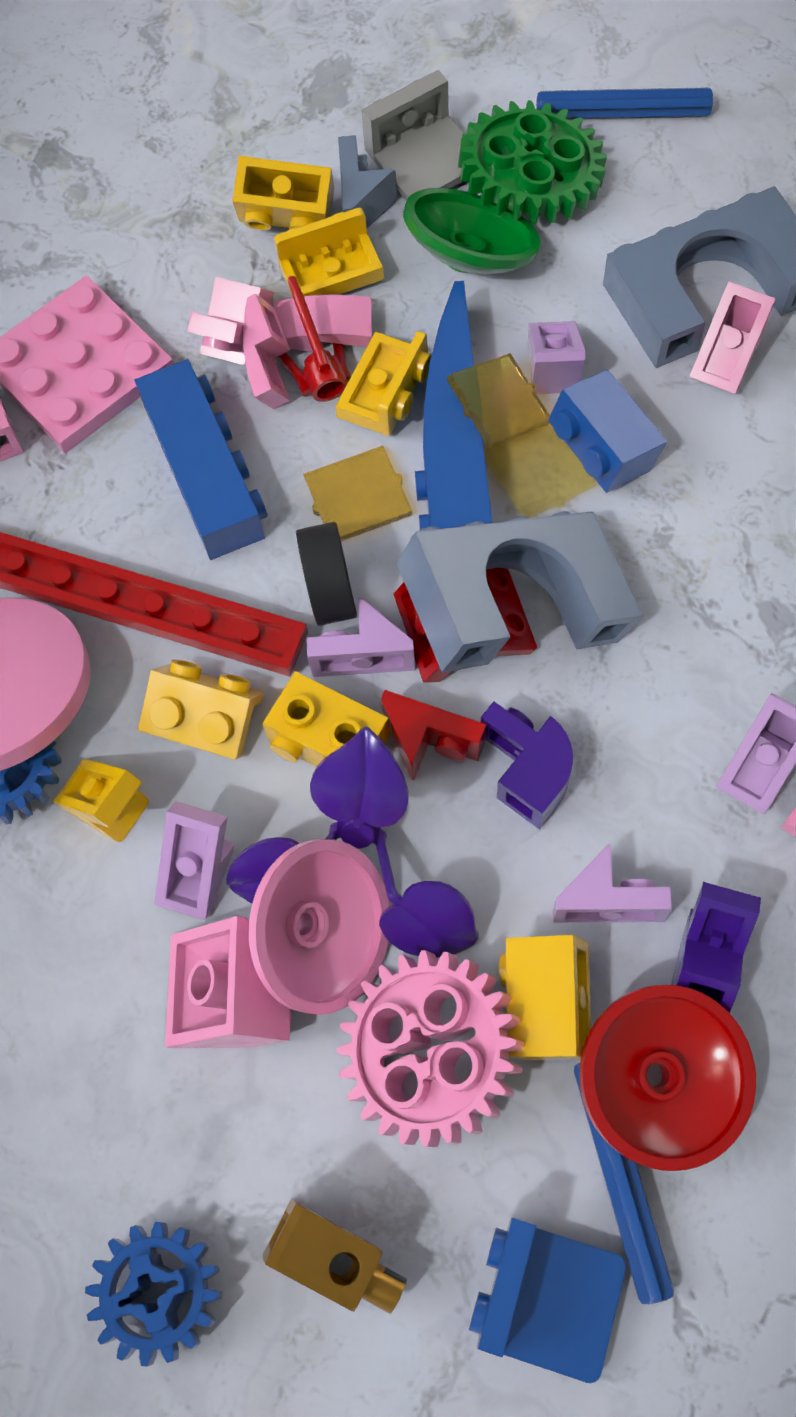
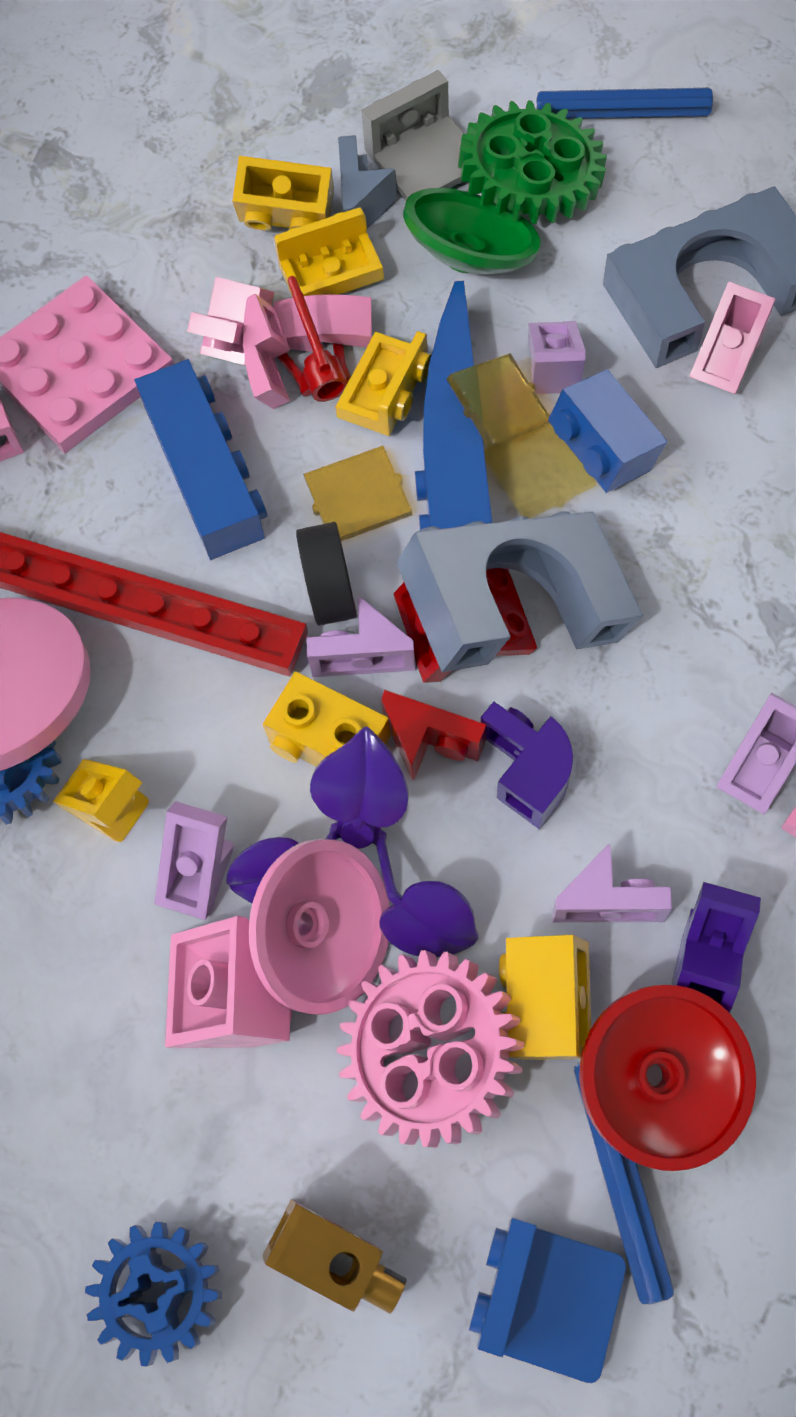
(199, 708): yellow bracket -> none

